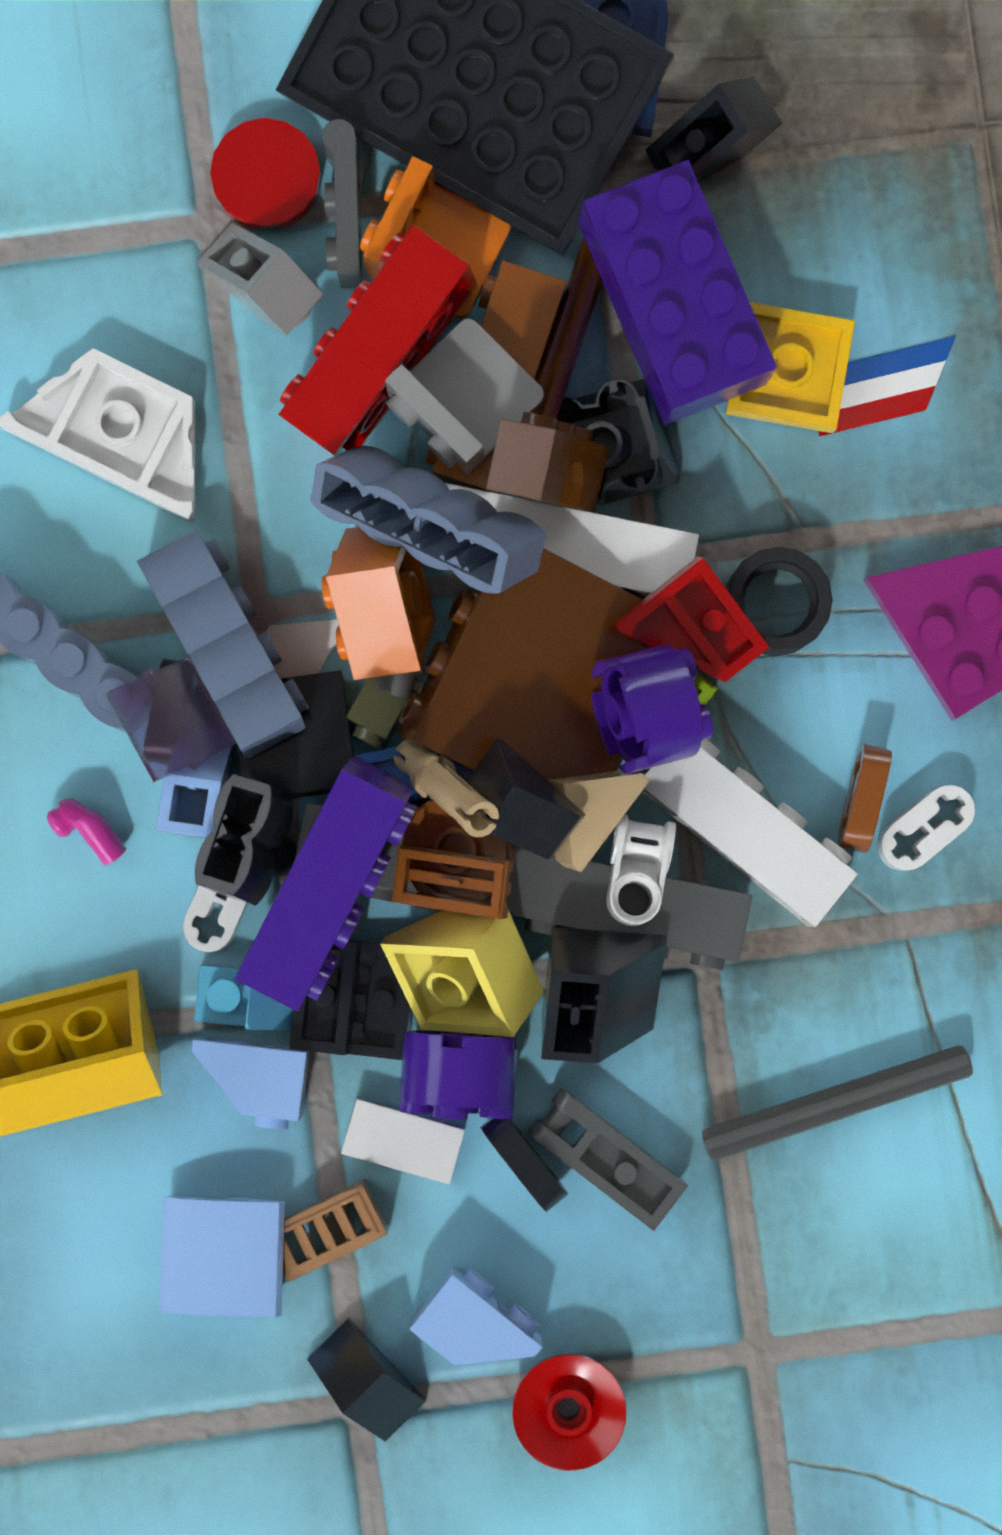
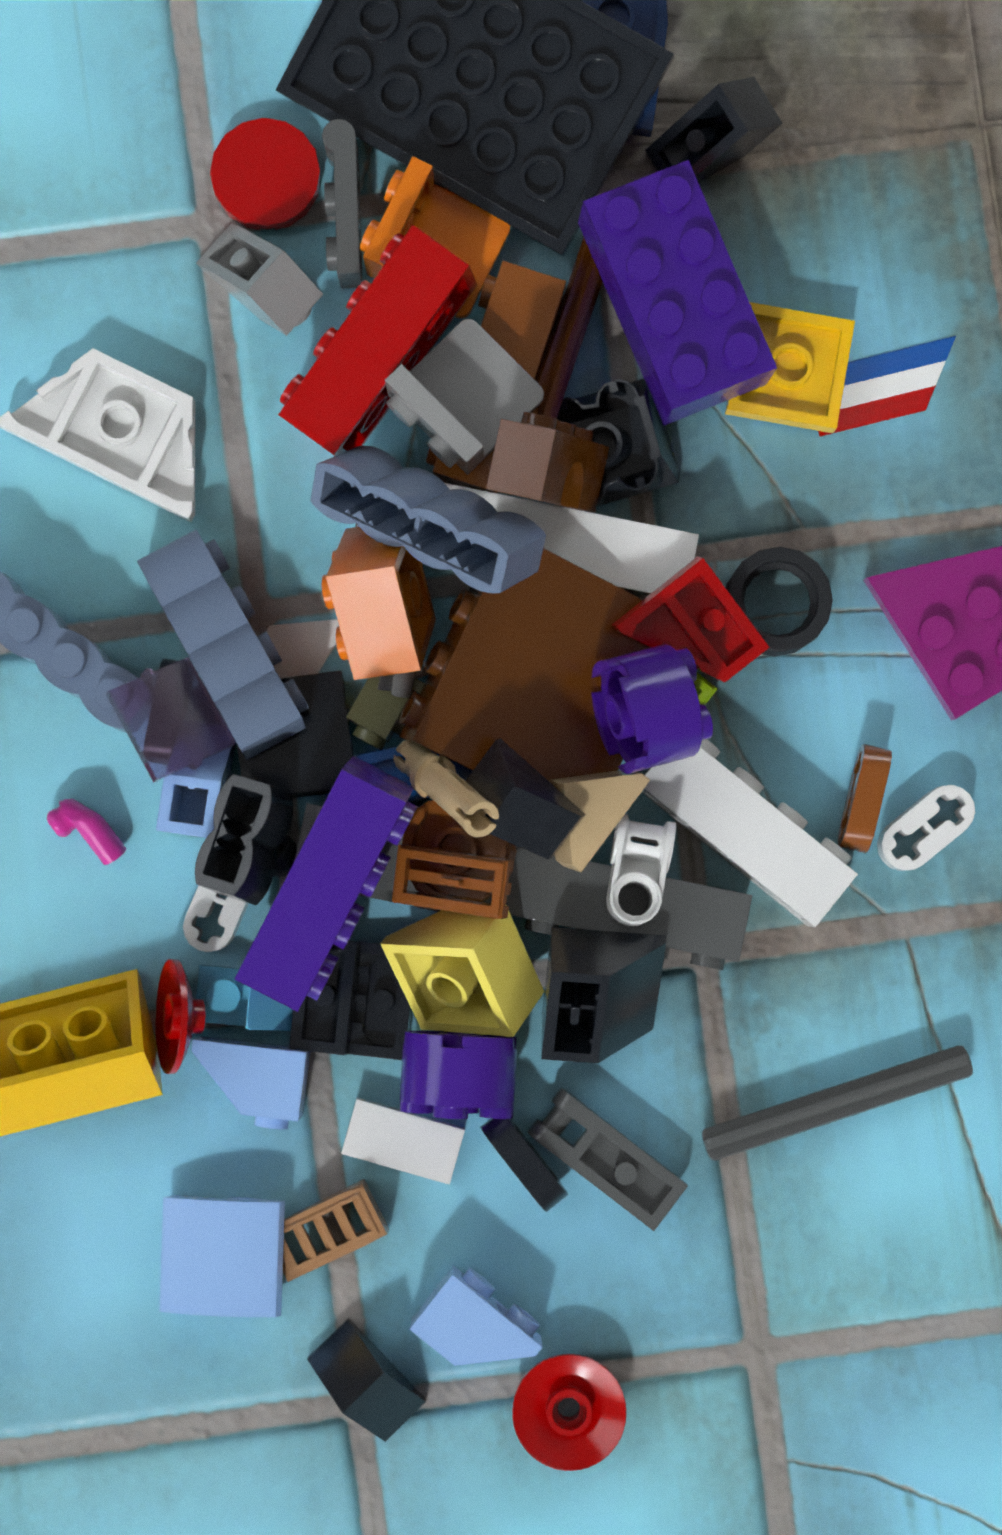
(176, 1016): none -> red dish

